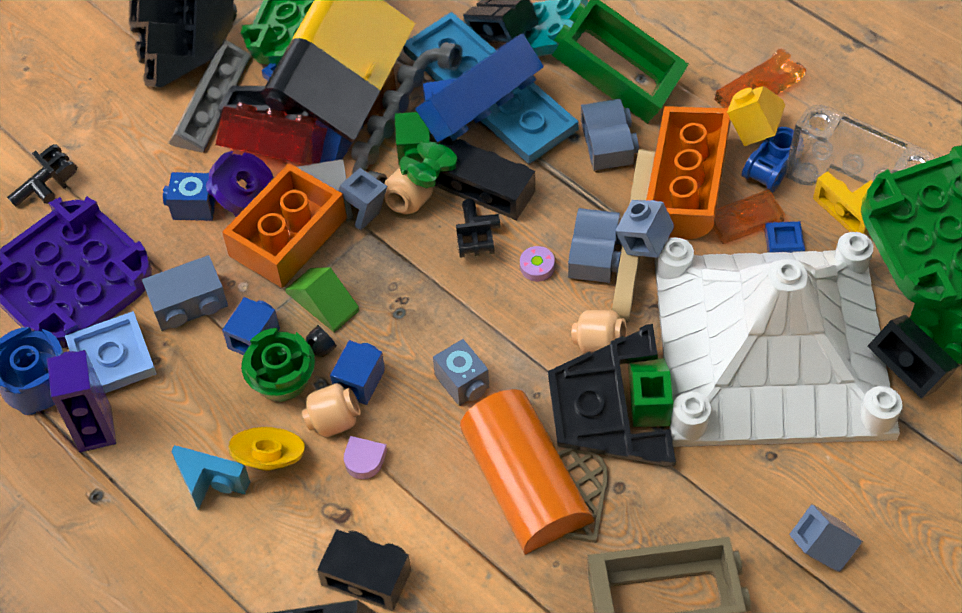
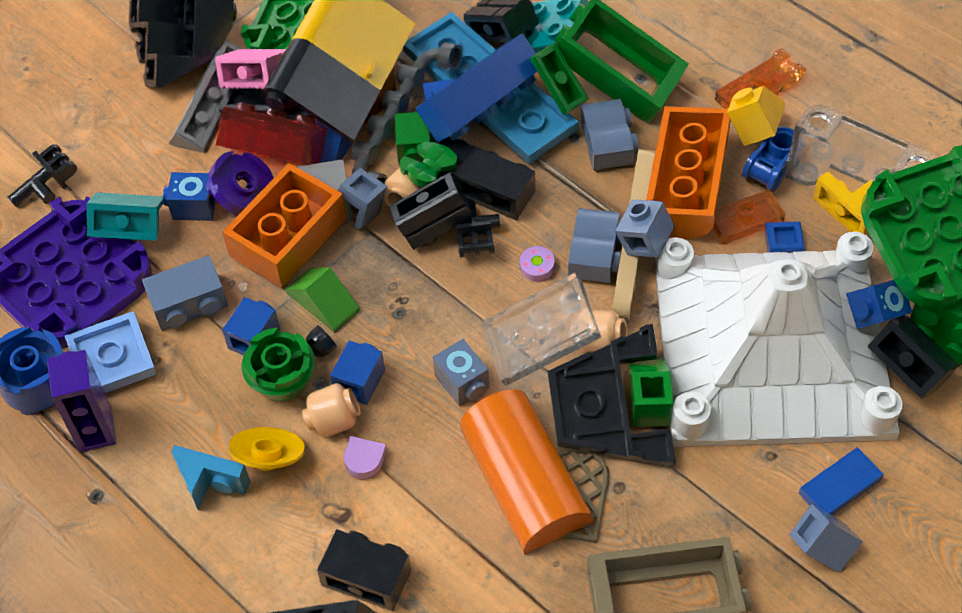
(124, 216): none -> teal panel
(247, 67): none -> bright pink brick
(431, 211): none -> black brick
(541, 329): none -> clear plate
(559, 78): none -> green slope
(841, 482): none -> blue tile
(878, 304): none -> blue brick

